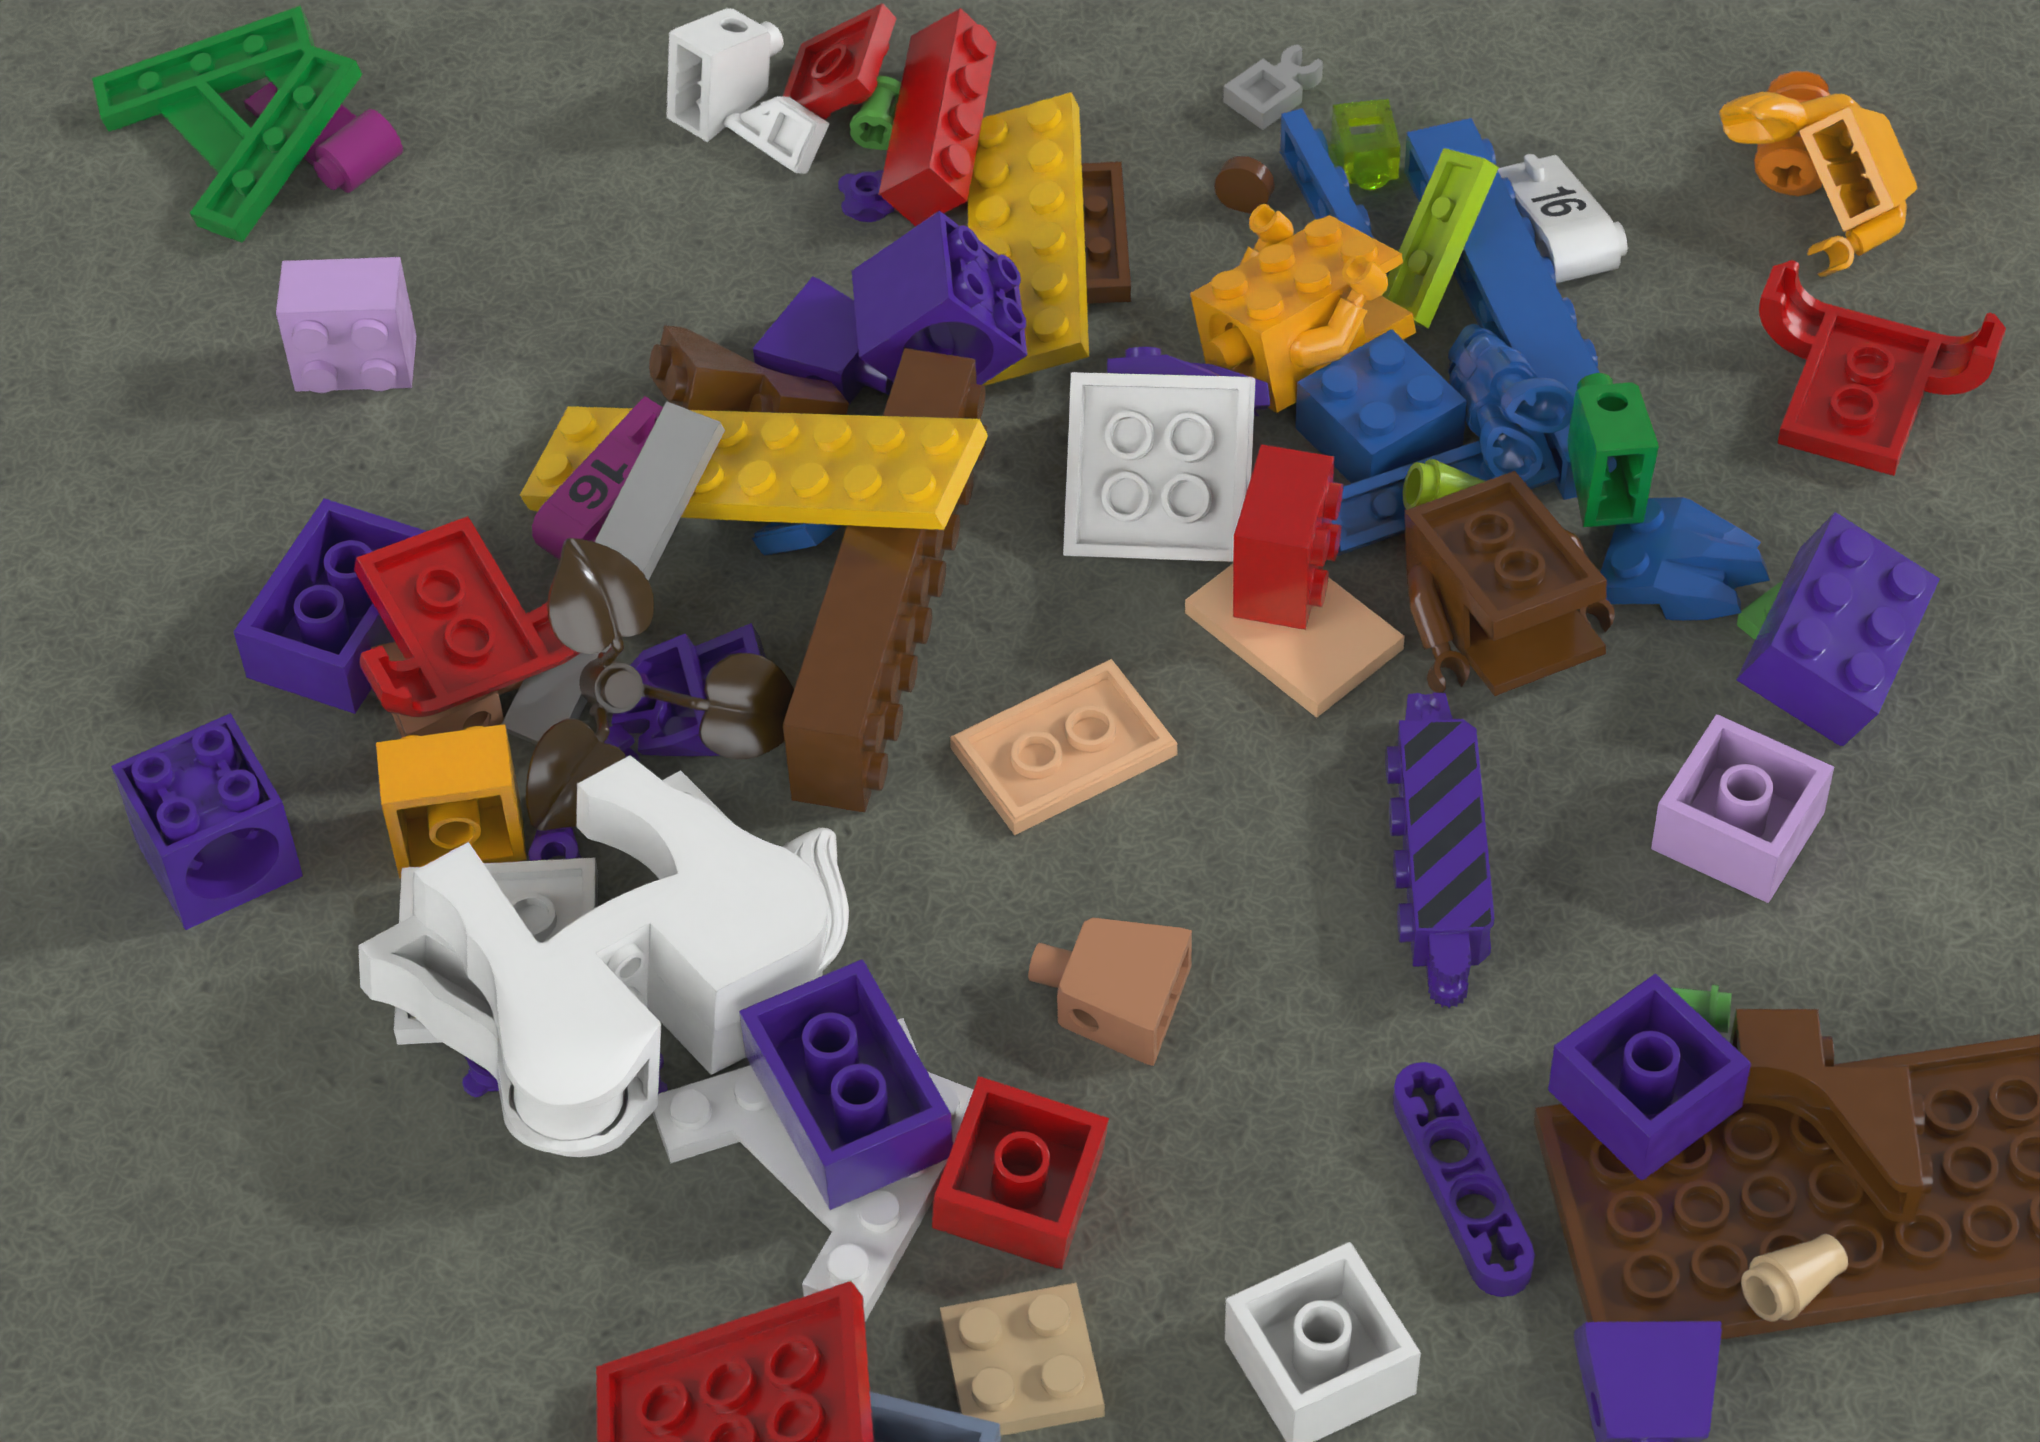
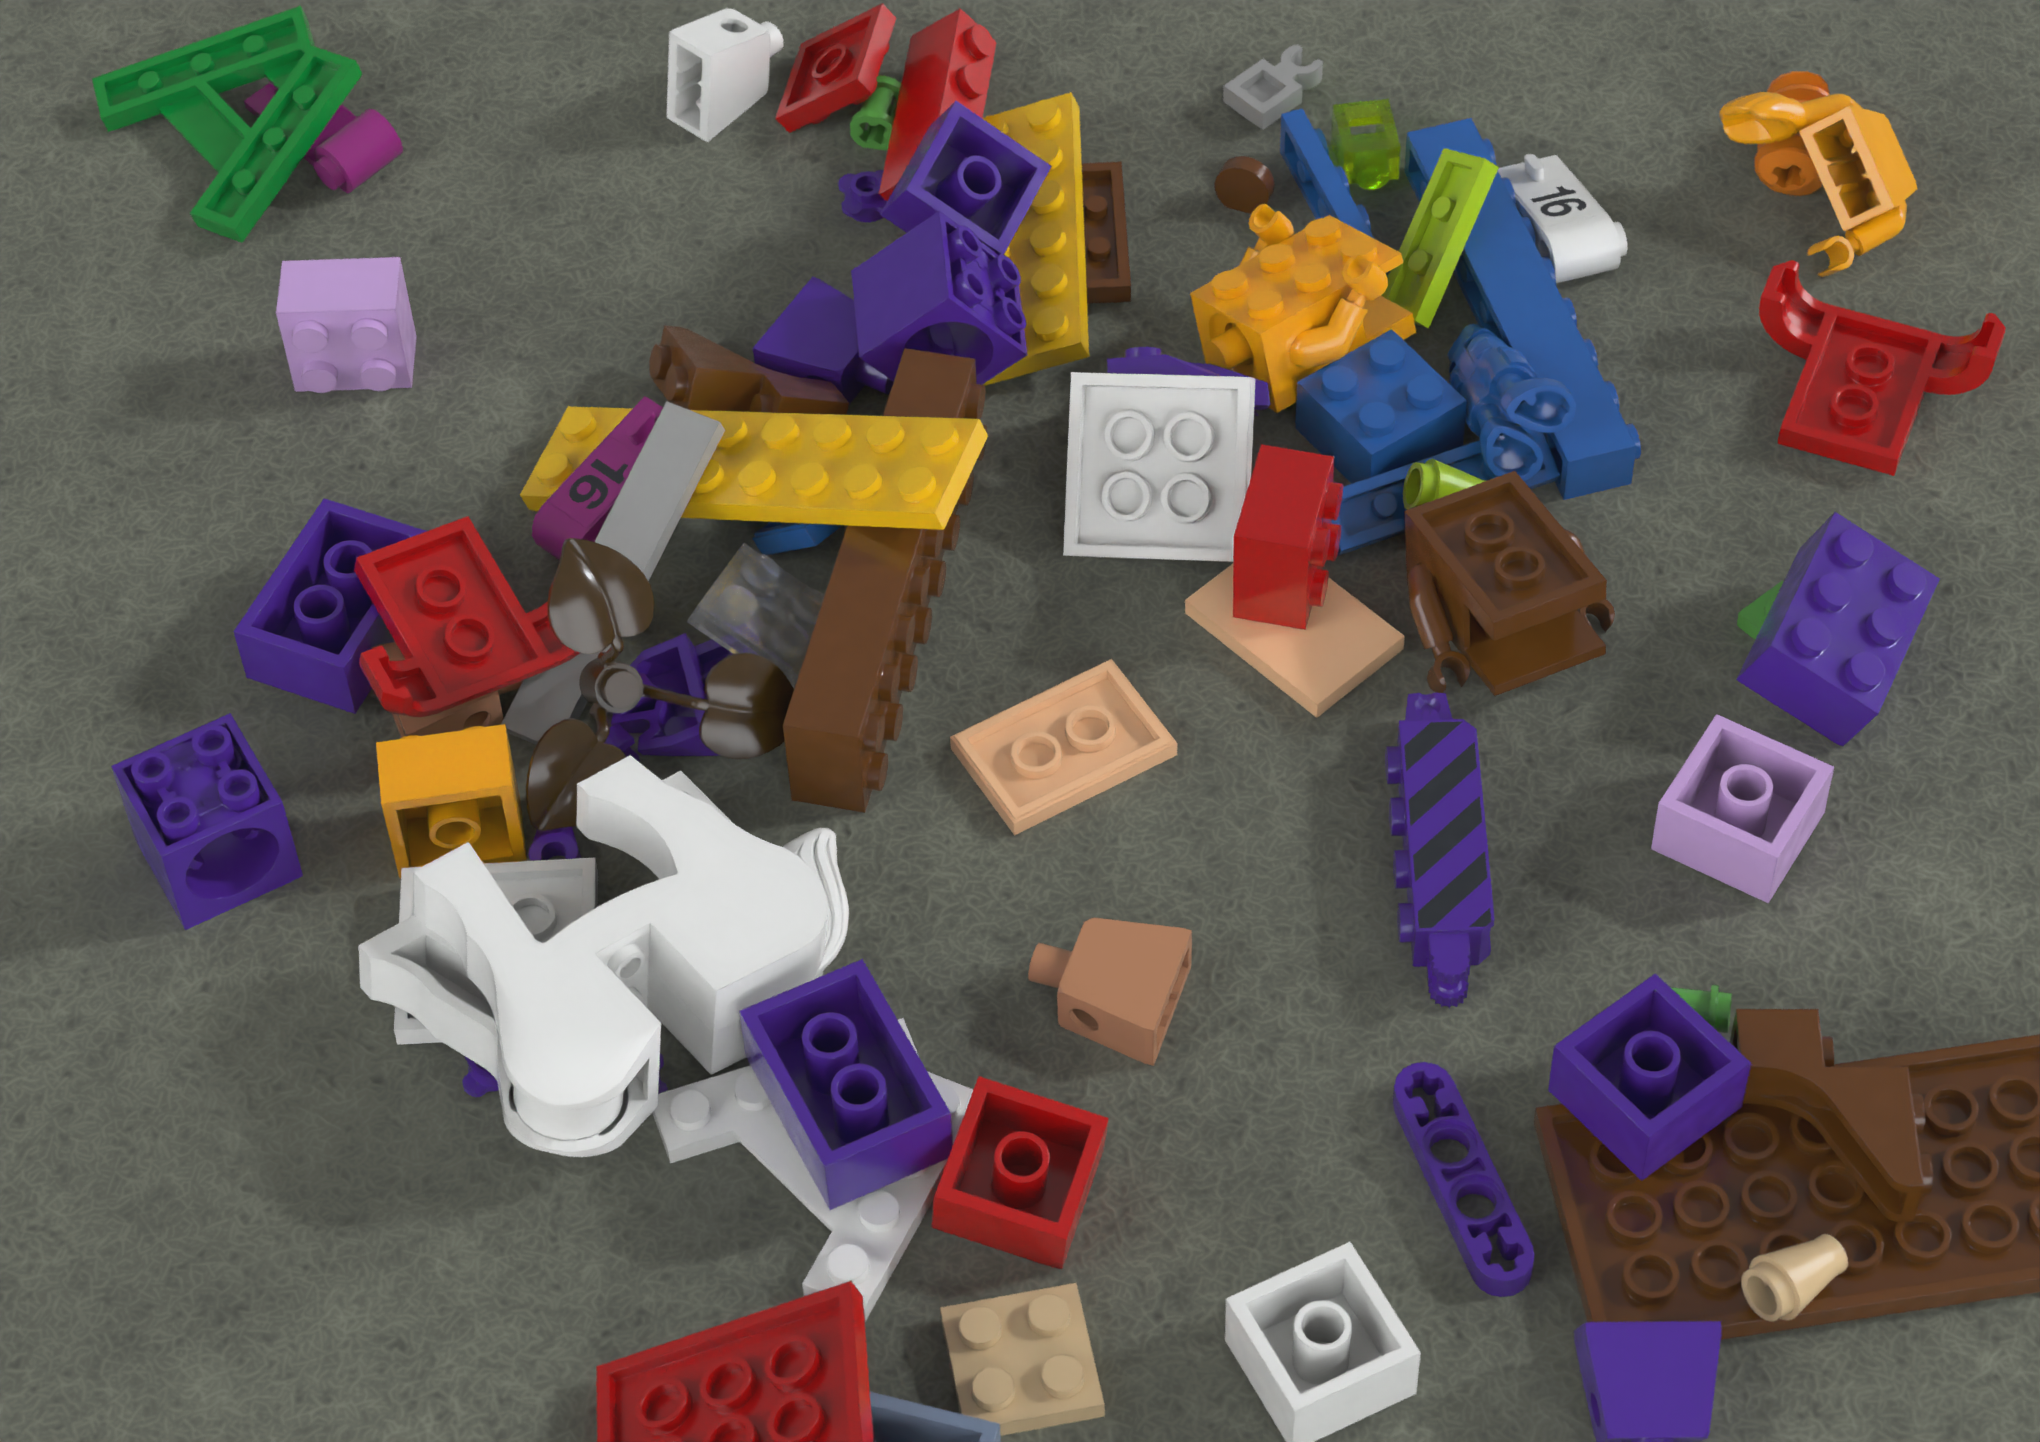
(760, 611): none -> clear plate
(782, 131): white tile -> none
(970, 177): none -> dark purple brick
(1614, 423): green torso -> none
(1682, 561): blue plate -> none

